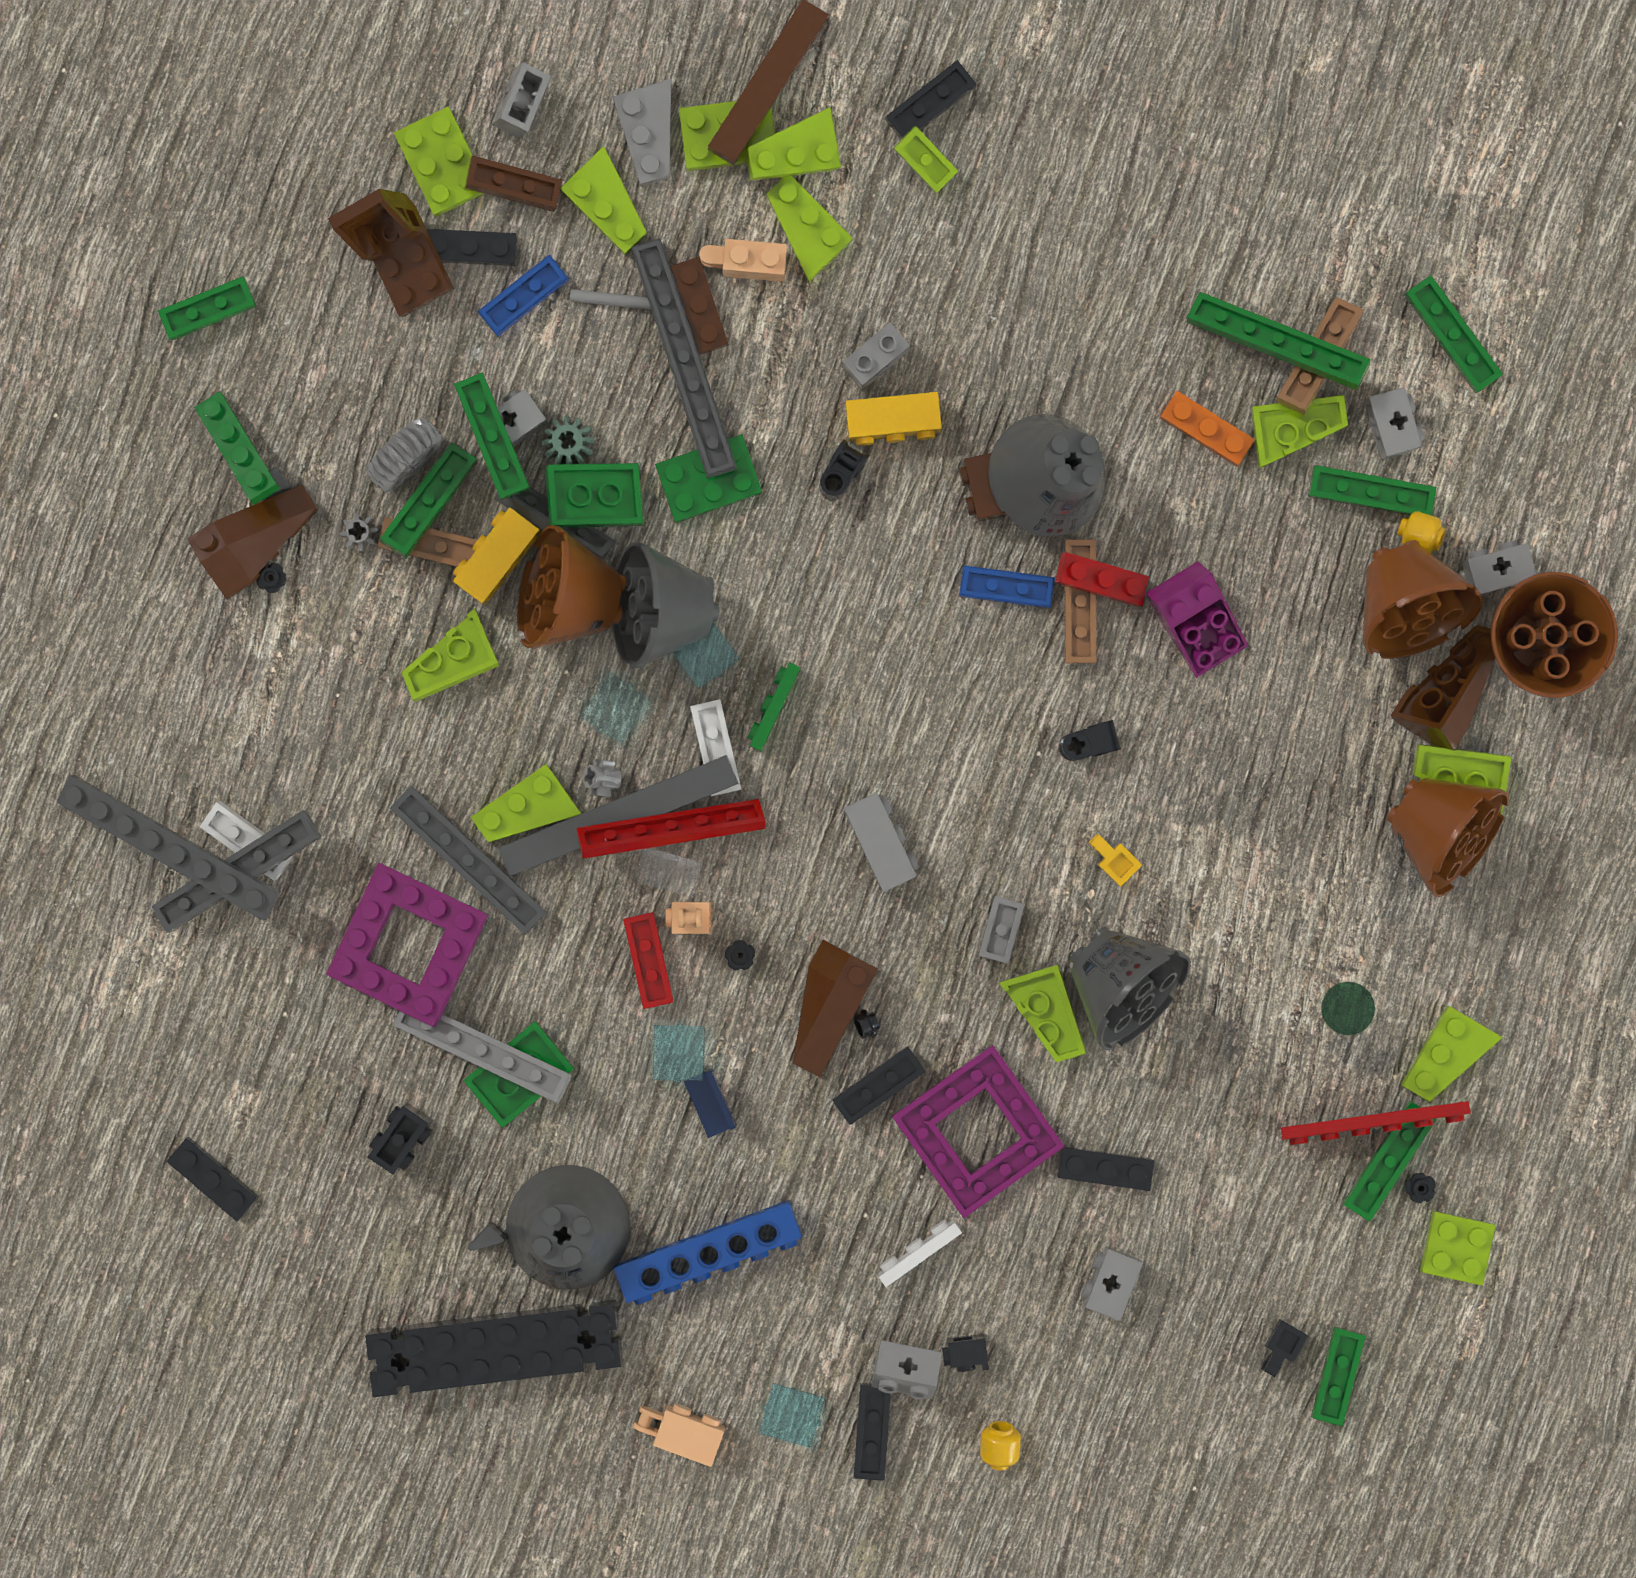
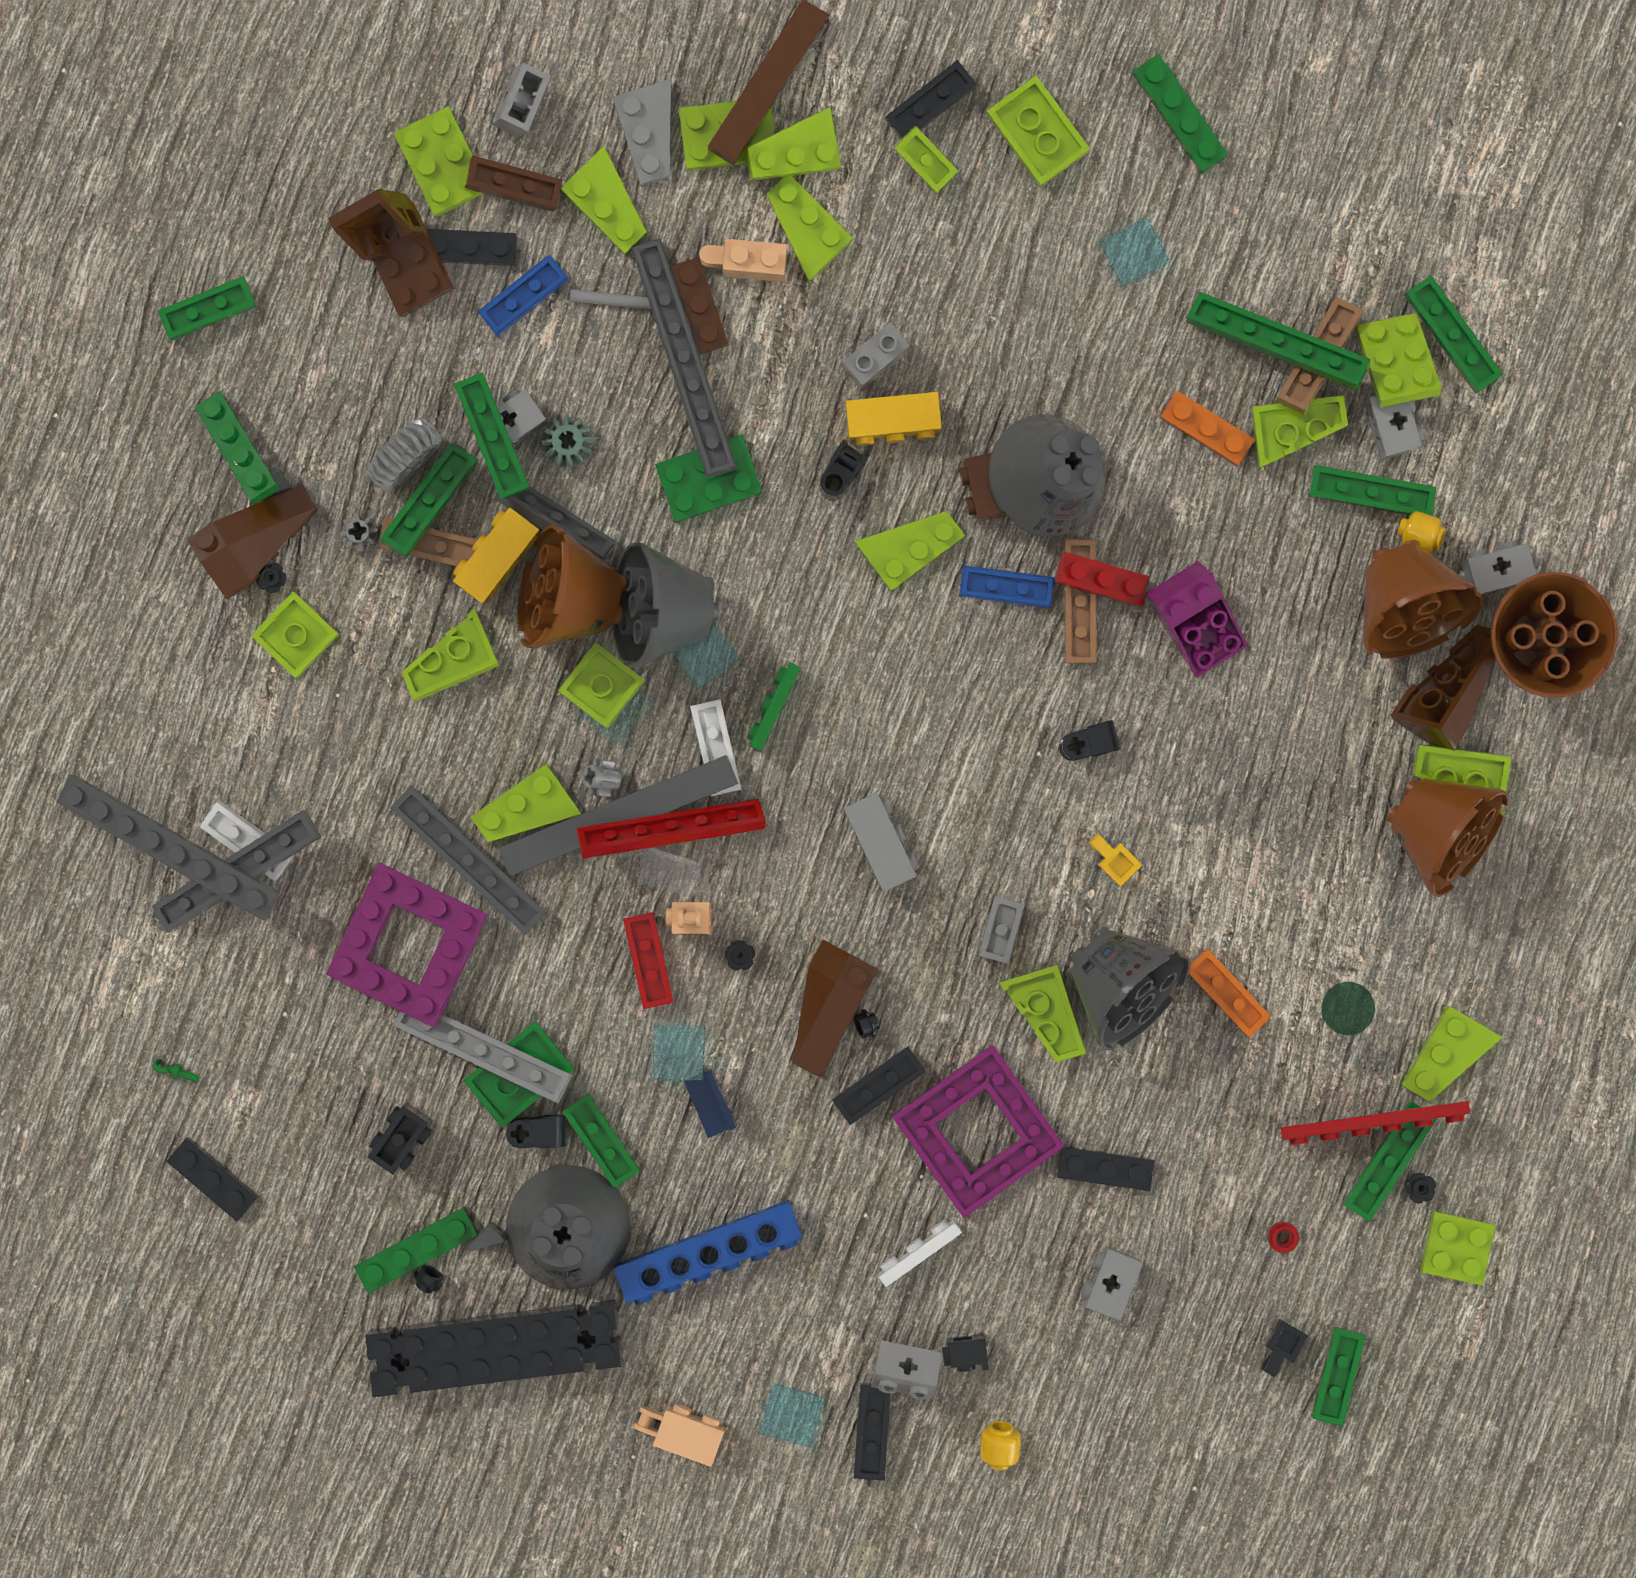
(176, 1071): none -> green hand
(295, 635): none -> lime plate
(416, 1250): none -> green plate
(428, 1279): none -> black plate
(544, 1132): none -> black piece
(594, 495): green plate -> none
(601, 685): none -> lime plate
(601, 1140): none -> green plate
(910, 547): none -> lime wing
(1038, 131): none -> lime plate
(1134, 251): none -> clear light blue piece
(1179, 113): none -> green plate
(1228, 993): none -> orange plate
(1287, 1246): none -> red plate
(1399, 360): none -> lime plate

